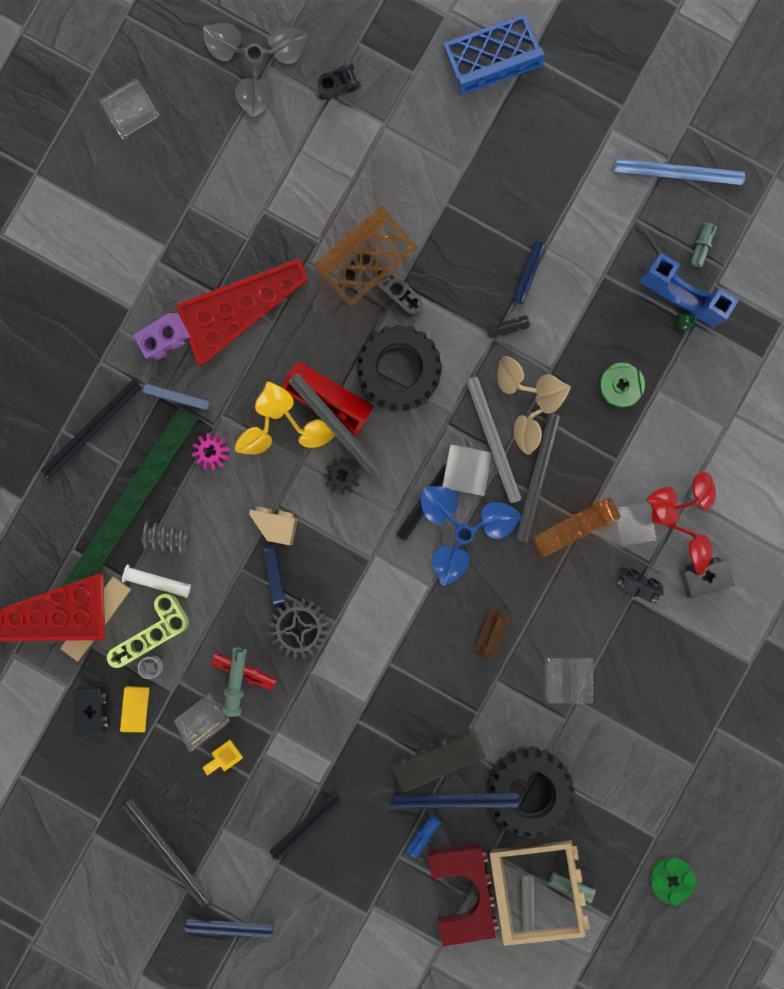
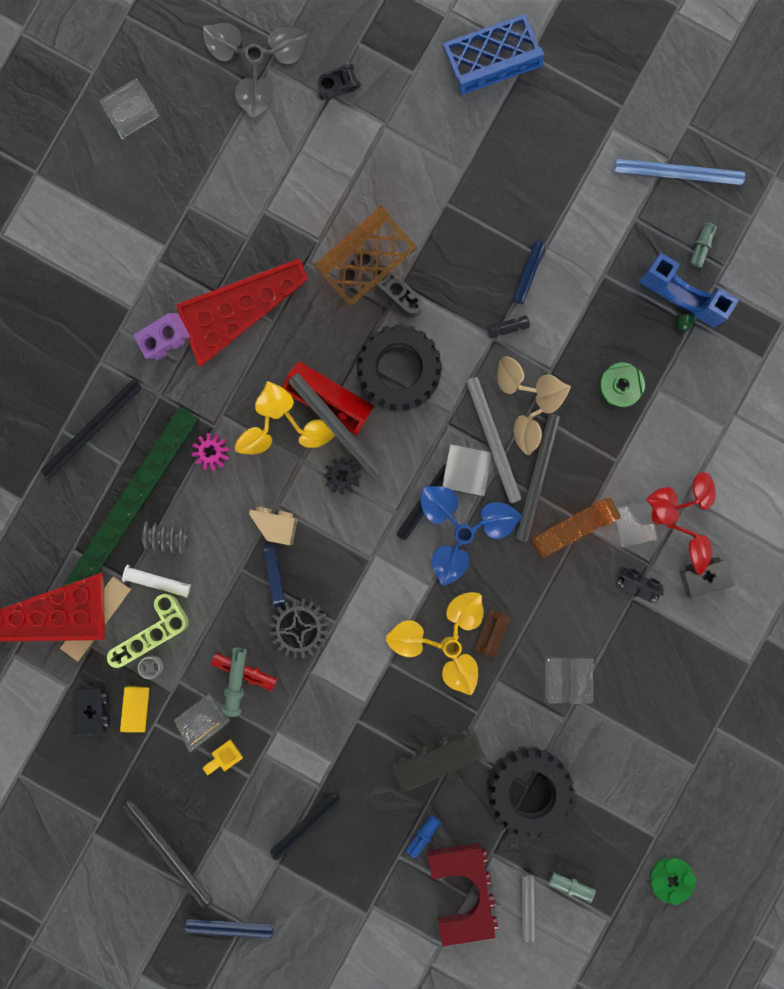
(177, 397): sand blue tile -> none
(456, 801): dark blue axle -> none
(460, 673): none -> yellow plant
(508, 934): tan window -> none

